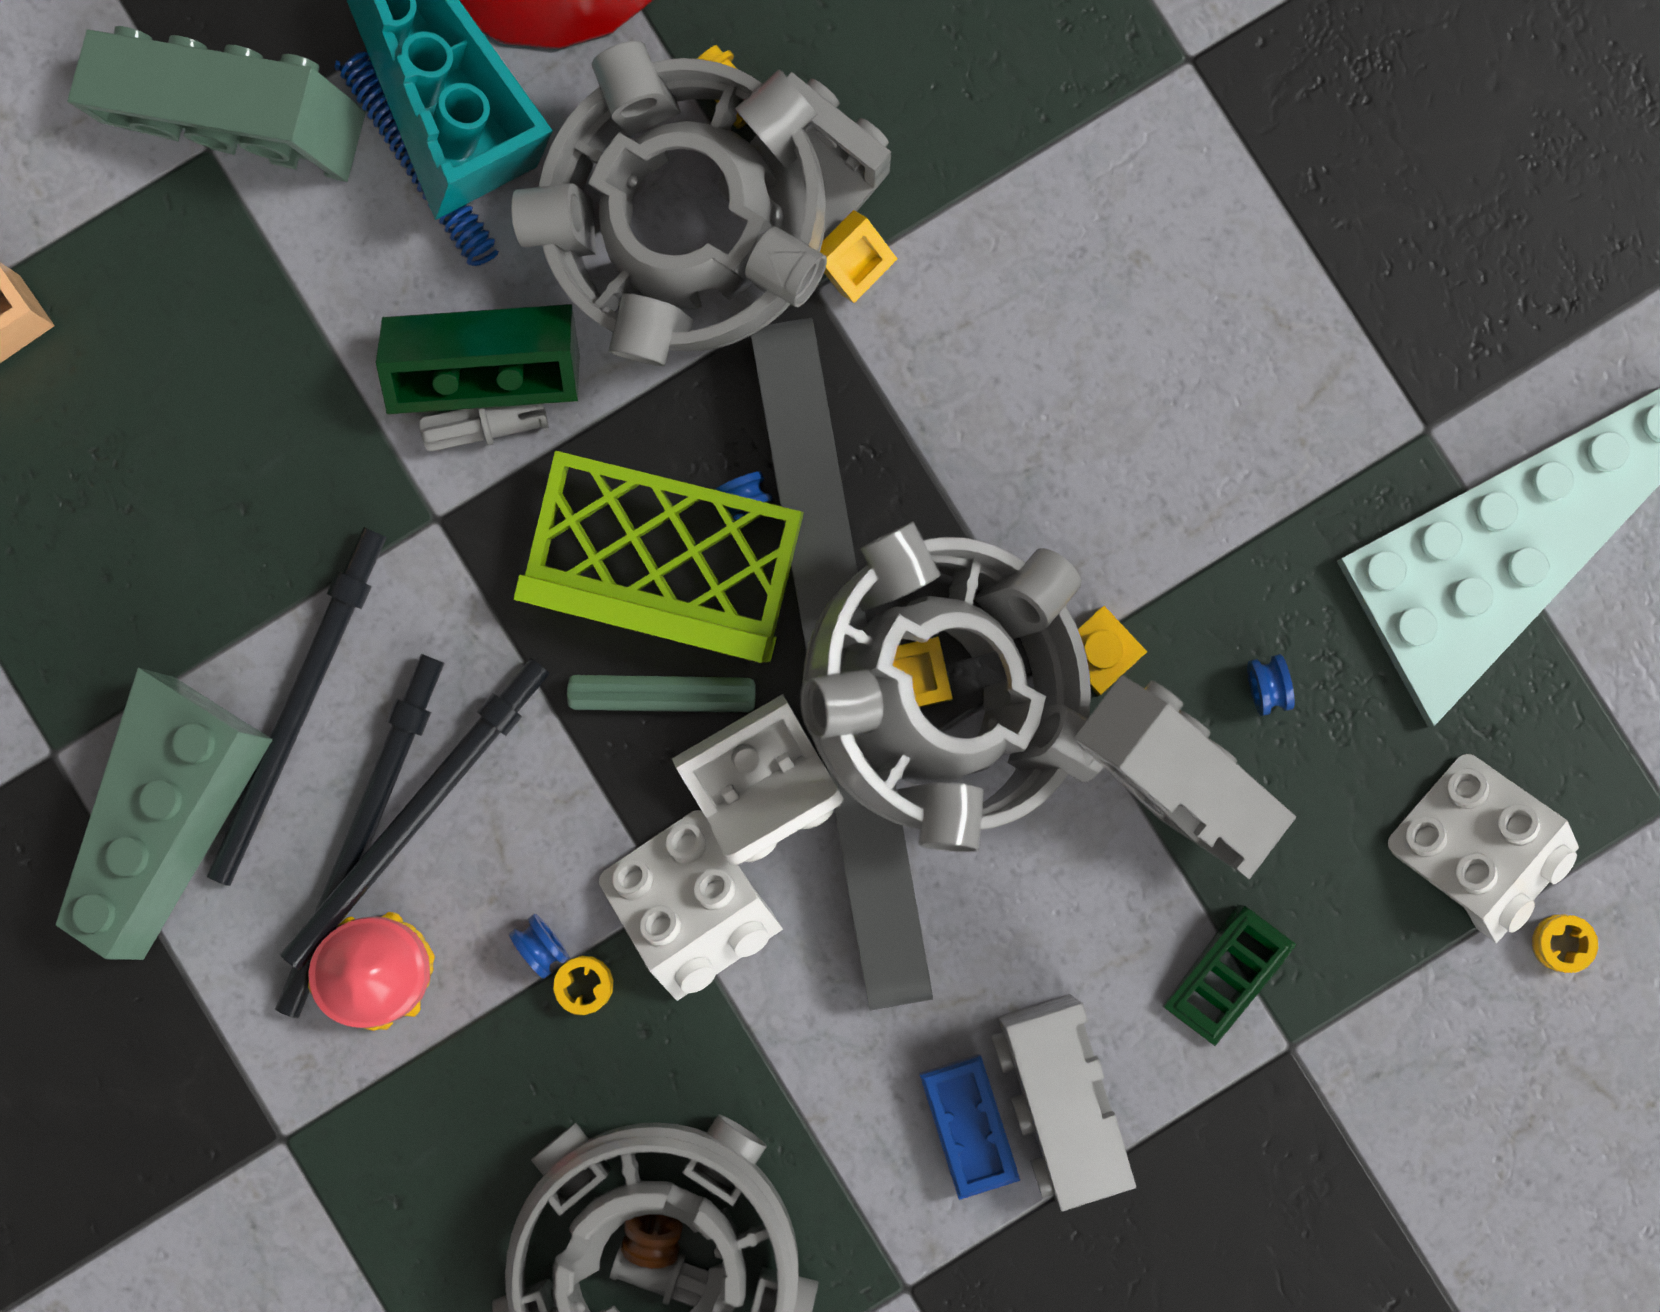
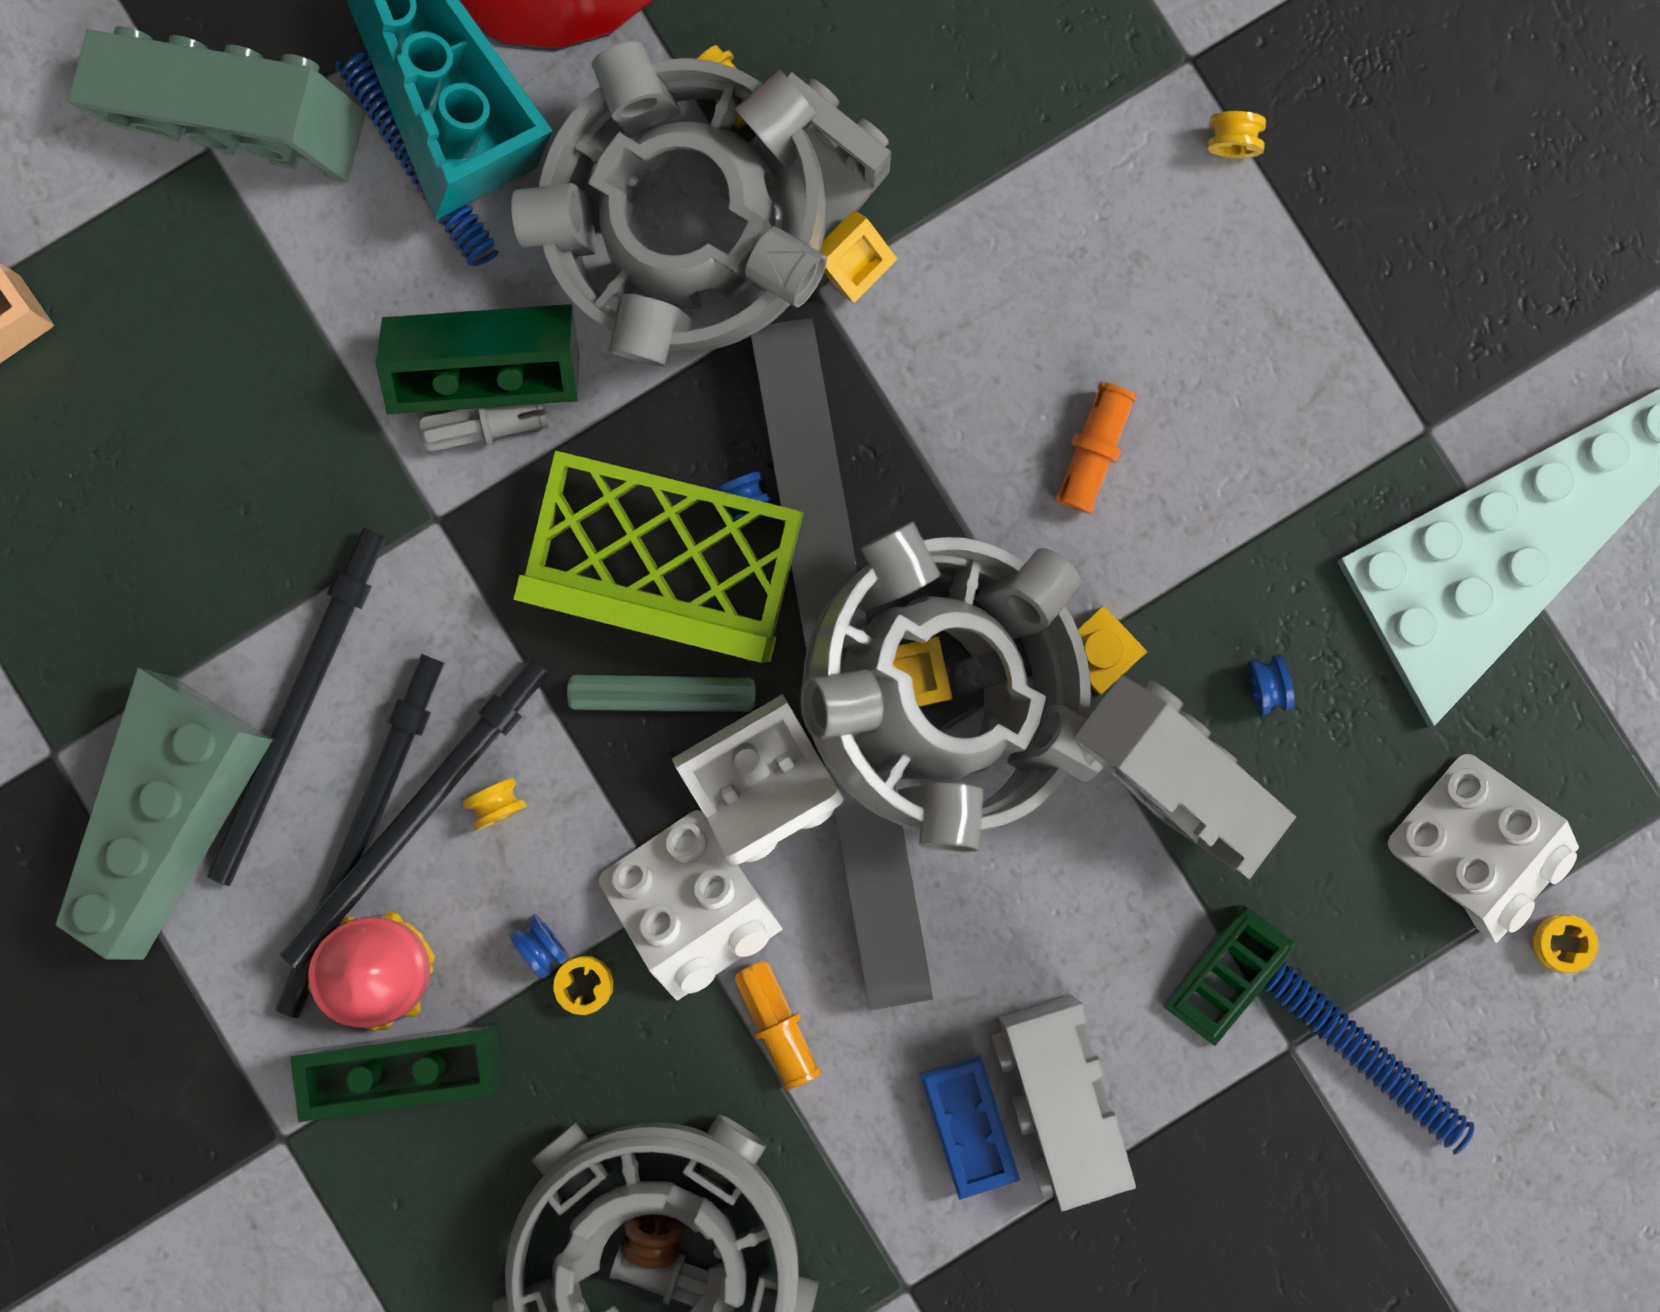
(397, 1072): none -> dark green brick
(494, 804): none -> yellow bush
(777, 1025): none -> light orange axle
(1095, 447): none -> orange pin
(1236, 134): none -> yellow bush
(1445, 1130): none -> blue piece

